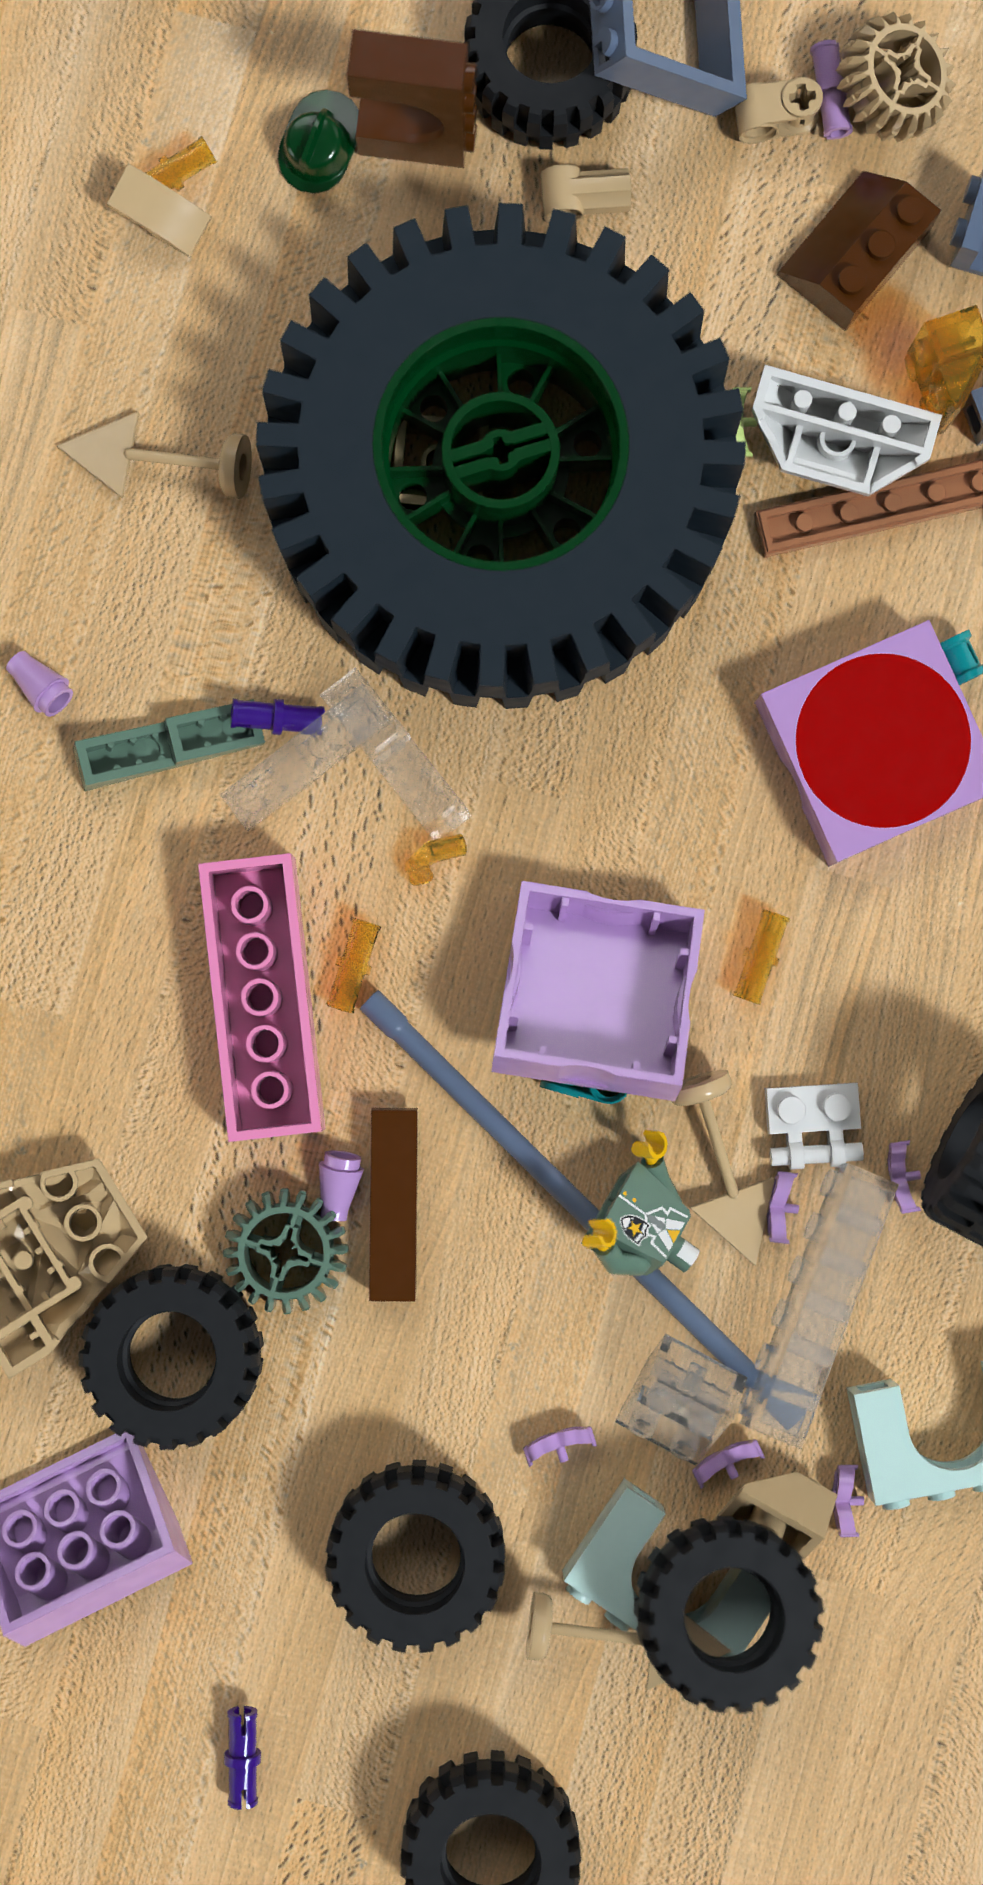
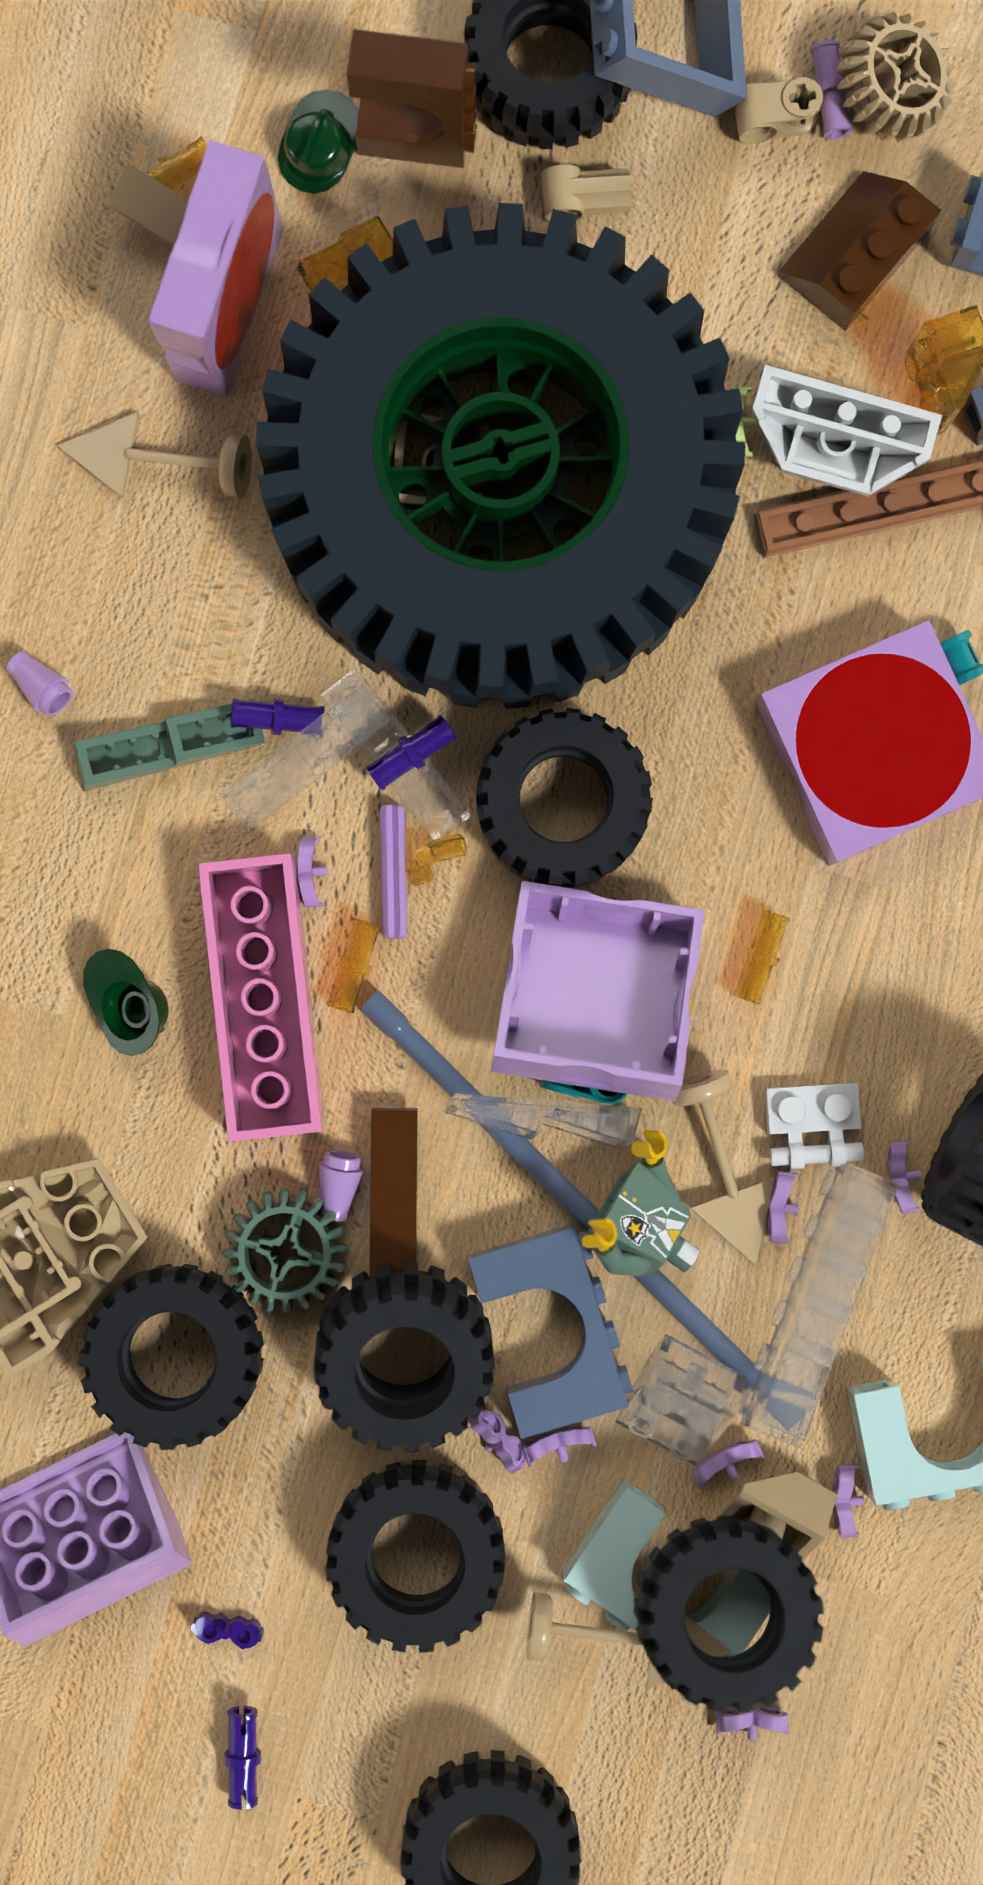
(125, 1002): none -> dark green piece
(214, 1627): none -> dark purple piece
(217, 268): none -> lavender tile
(306, 871): none -> lavender piece
(332, 260): none -> clear yellow slope
(393, 871): none -> lavender axle
(411, 752): none -> dark purple pin
(414, 1411): none -> black tyre
(493, 1431): none -> lavender piece
(525, 1117): none -> clear slope
(577, 737): none -> black tyre
(591, 1381): none -> sand blue arch
(763, 1717): none -> lavender piece

